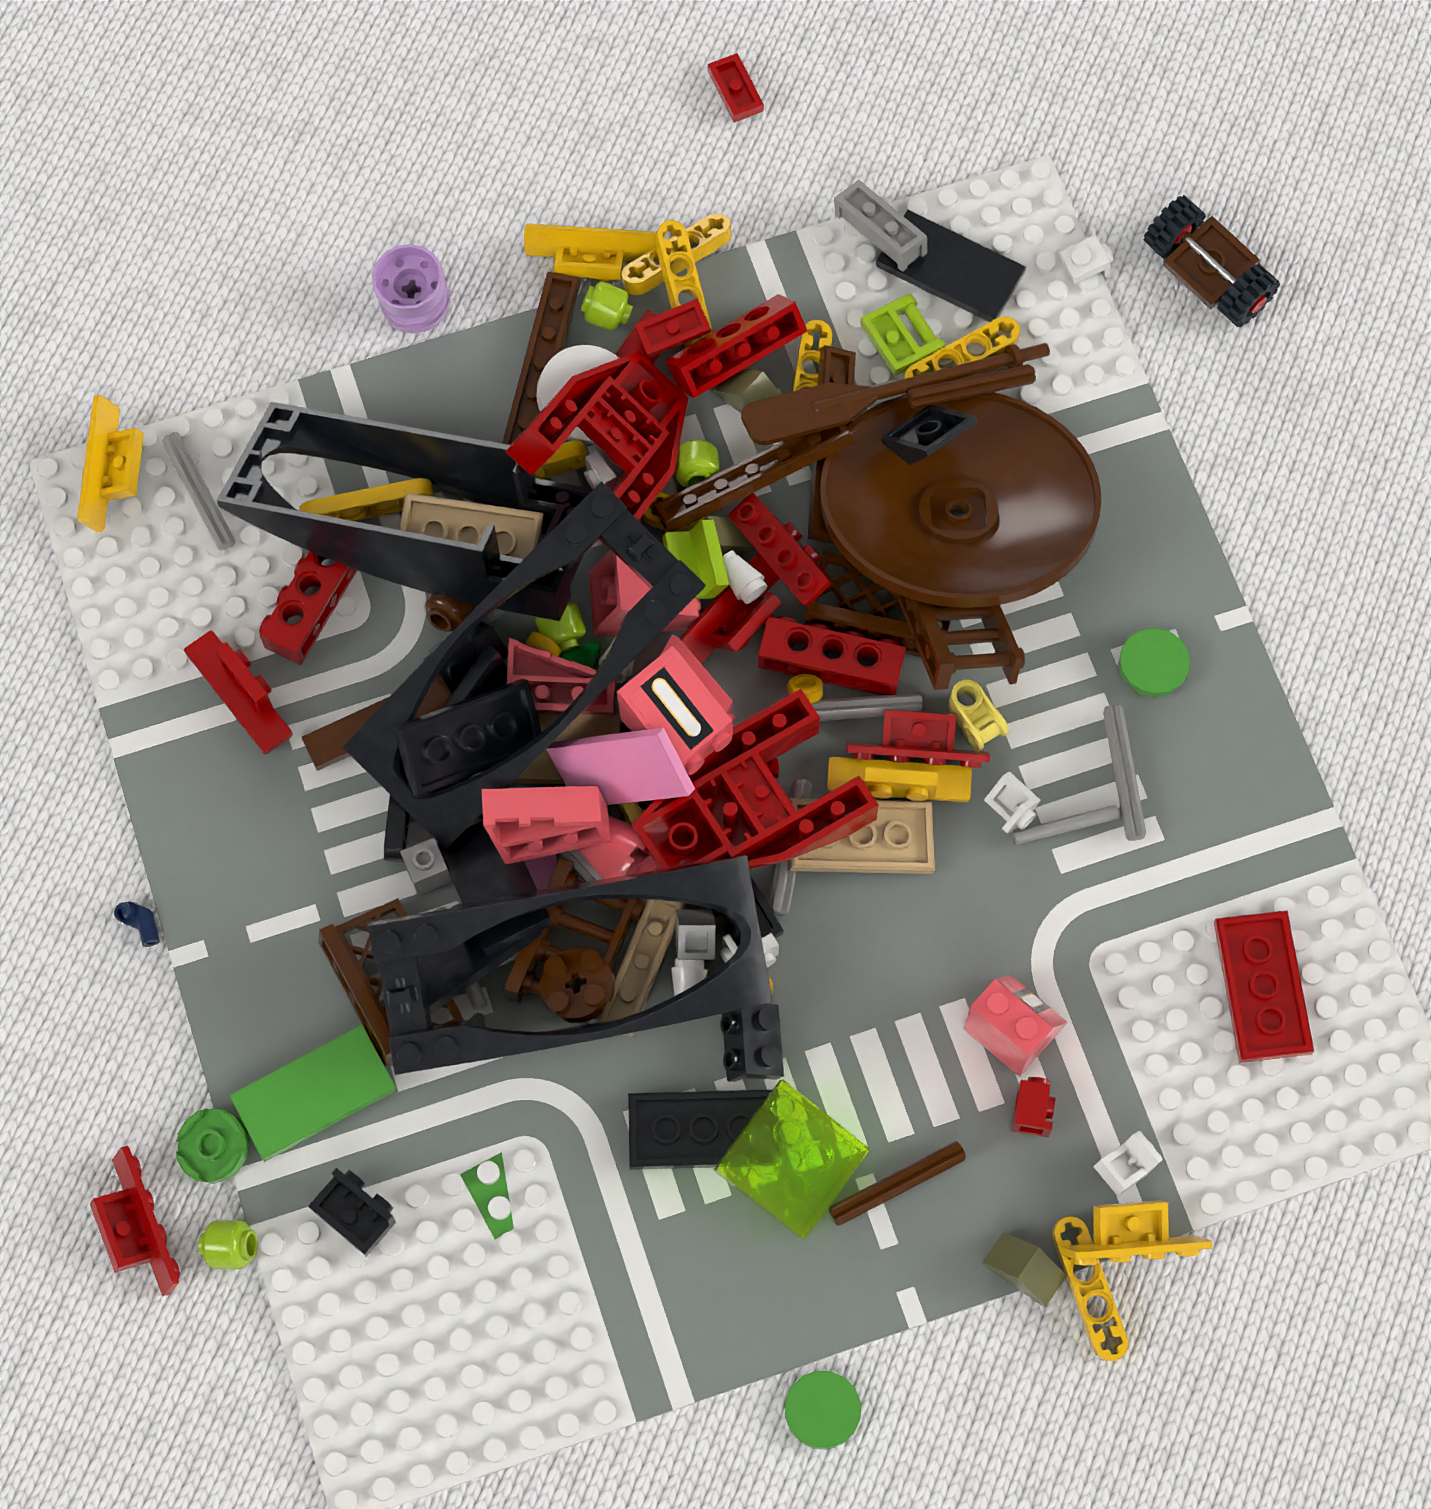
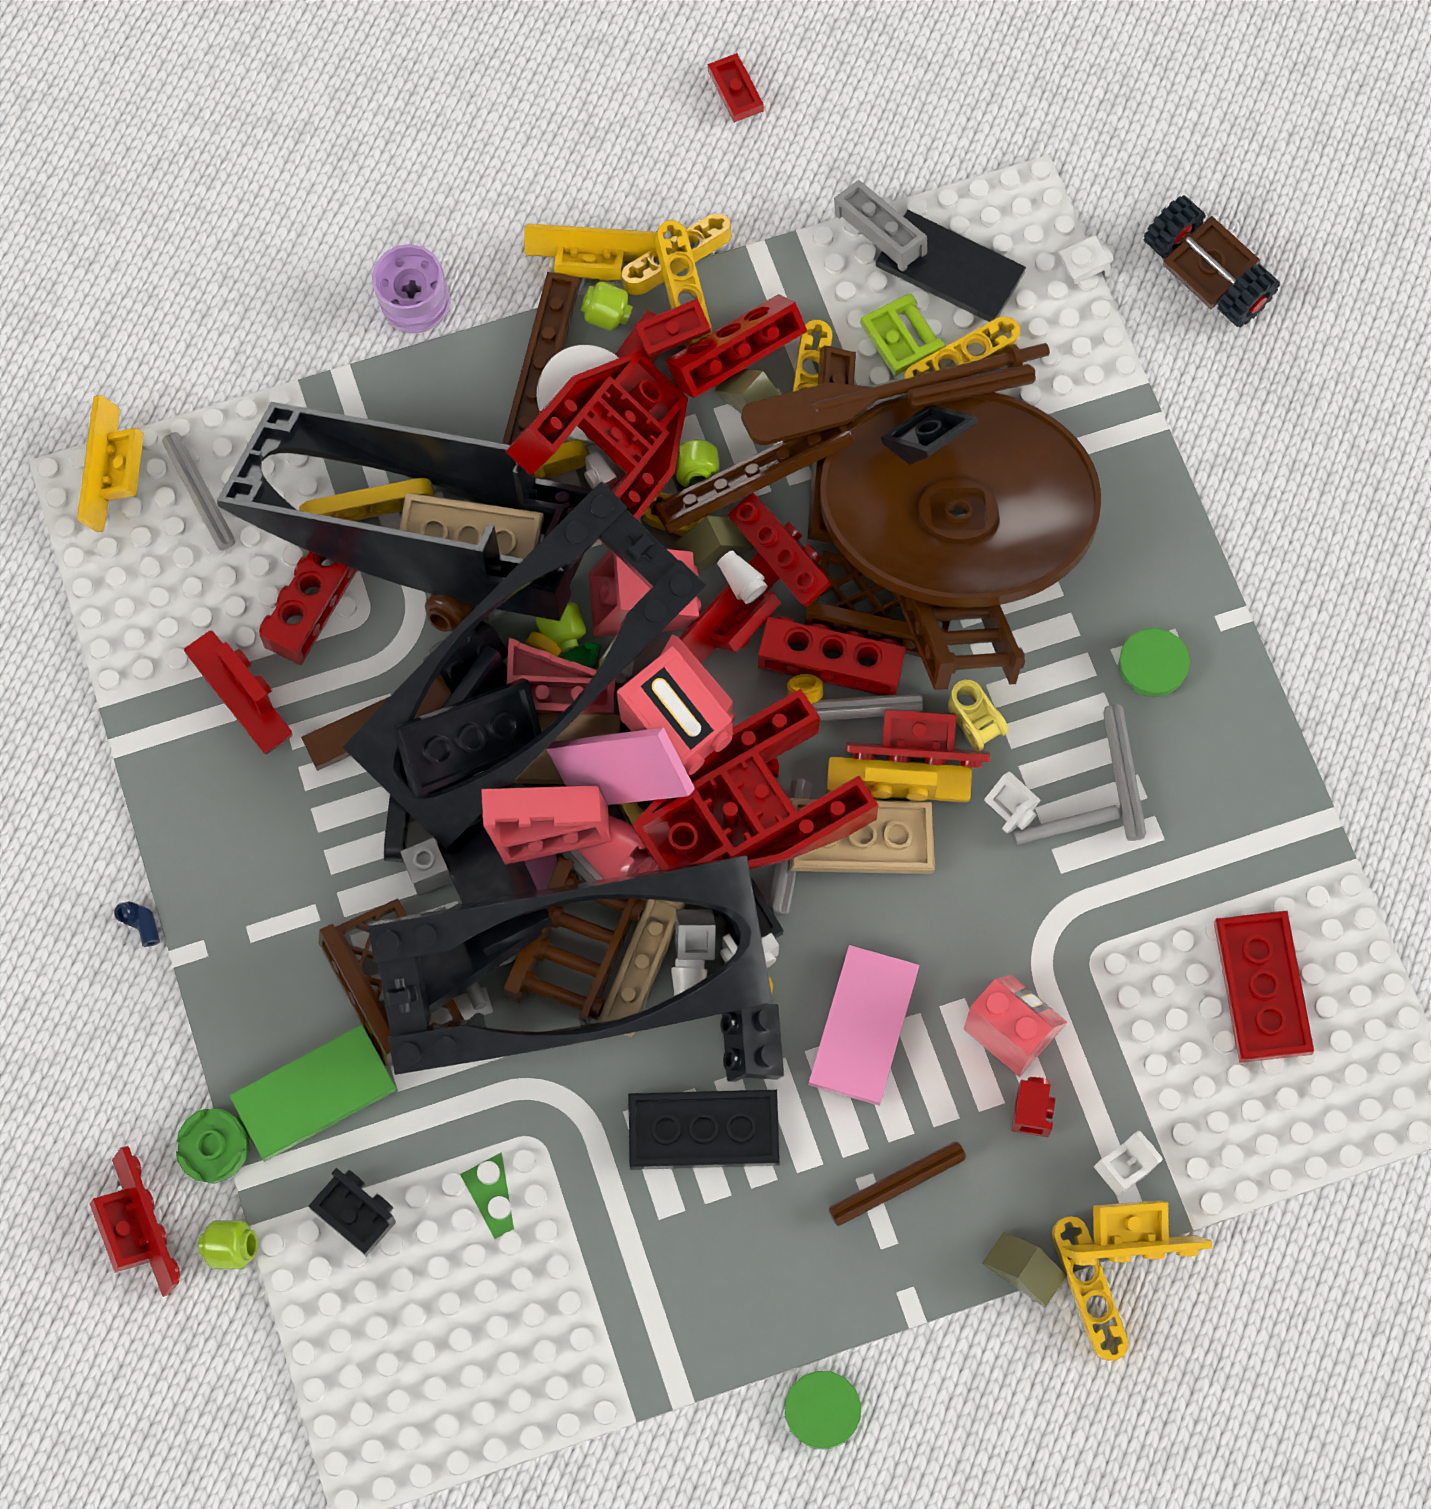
(562, 970): reddish brown plate -> none
(701, 554): lime panel -> none
(792, 1159): clear neon green plate -> none
(864, 1025): none -> bright pink tile

